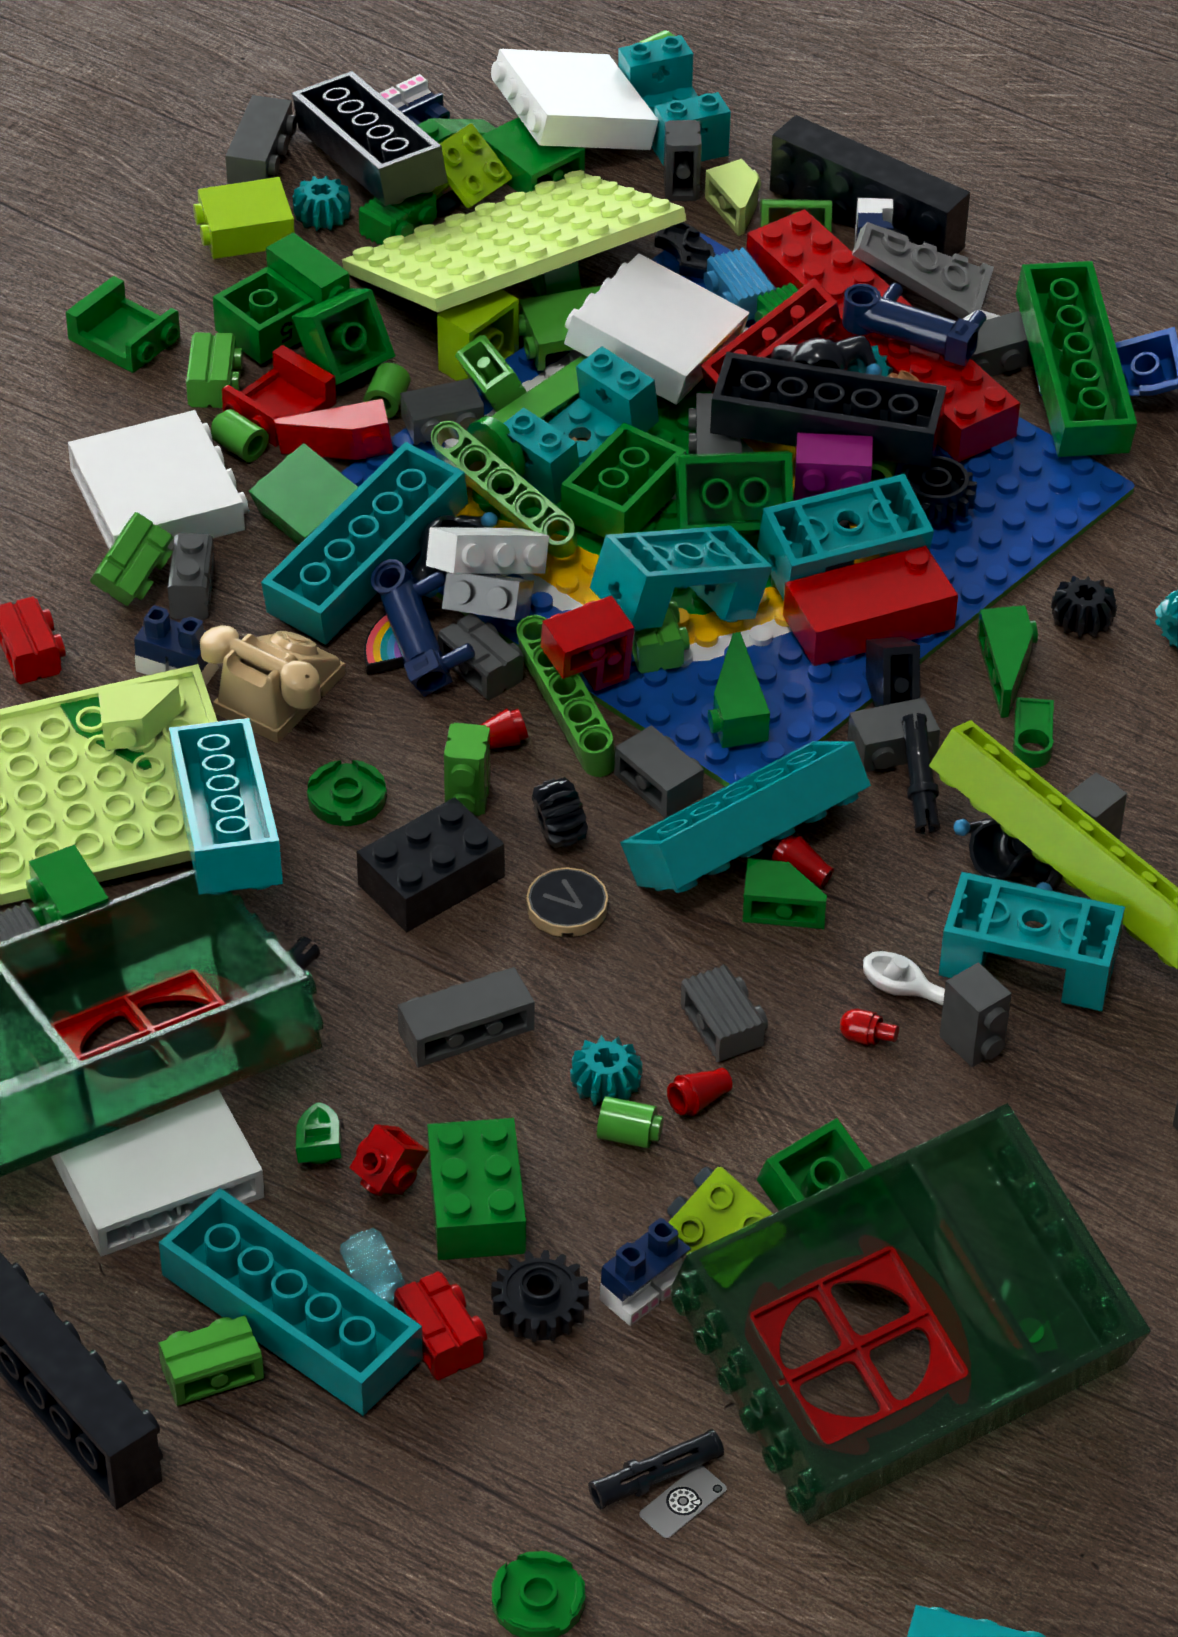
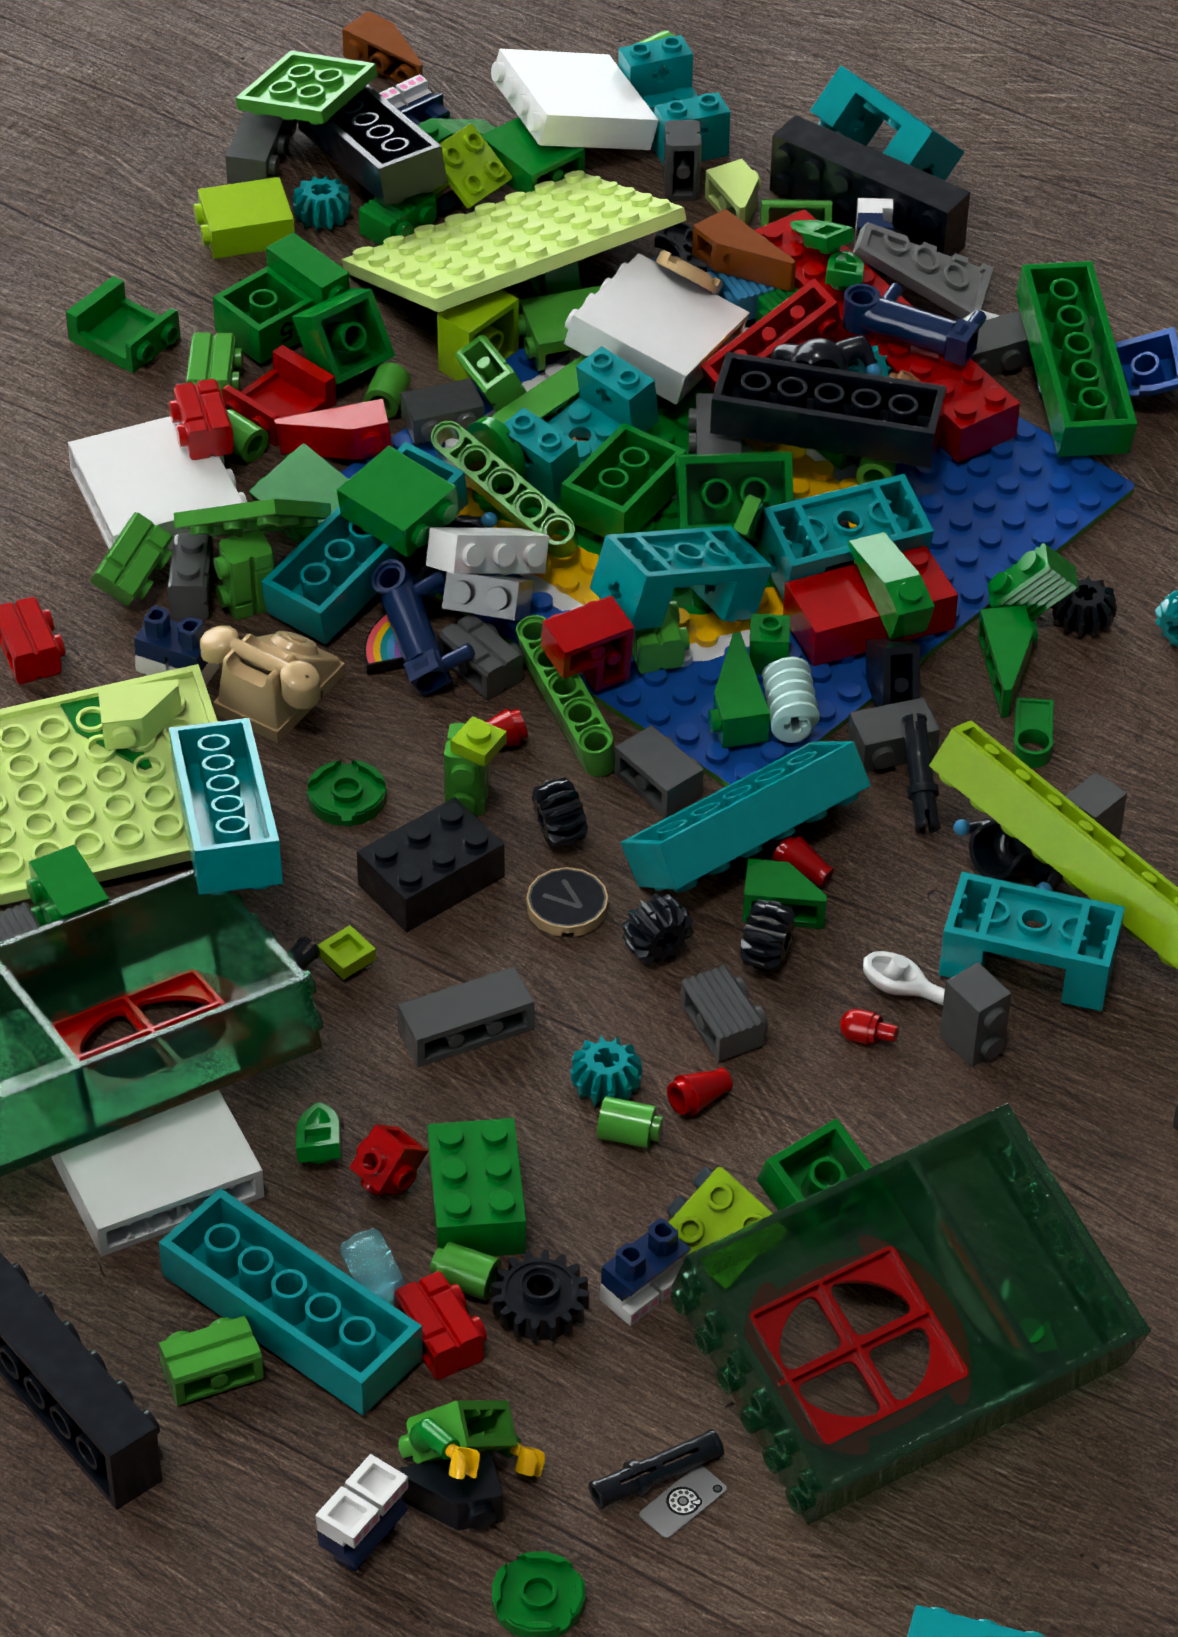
(202, 419): none -> red brick
(241, 569): none -> bright green brick
(261, 515): none -> bright green plate
(306, 87): none -> bright green plate
(347, 952): none -> lime plate
(362, 1512): none -> white hips
(380, 42): none -> dark orange slope
(398, 501): none -> green brick
(454, 1501): none -> black slope
(462, 1431): none -> torso
(467, 1268): none -> bright green brick
(478, 741): none -> lime plate
(657, 929): none -> black gear
(690, 272): none -> tan tile
(740, 251): none -> dark orange slope
(750, 518): none -> bright green tile
(767, 935): none -> black gear
(768, 639): none -> green brick
(790, 698): none -> light aqua piece
(823, 235): none -> green plate
(831, 463): magenta brick -> none
(844, 270): none -> green plate
(858, 110): none -> teal plate
(893, 585): none -> green slope
(942, 489): black gear -> none
(1035, 581): none -> green brick

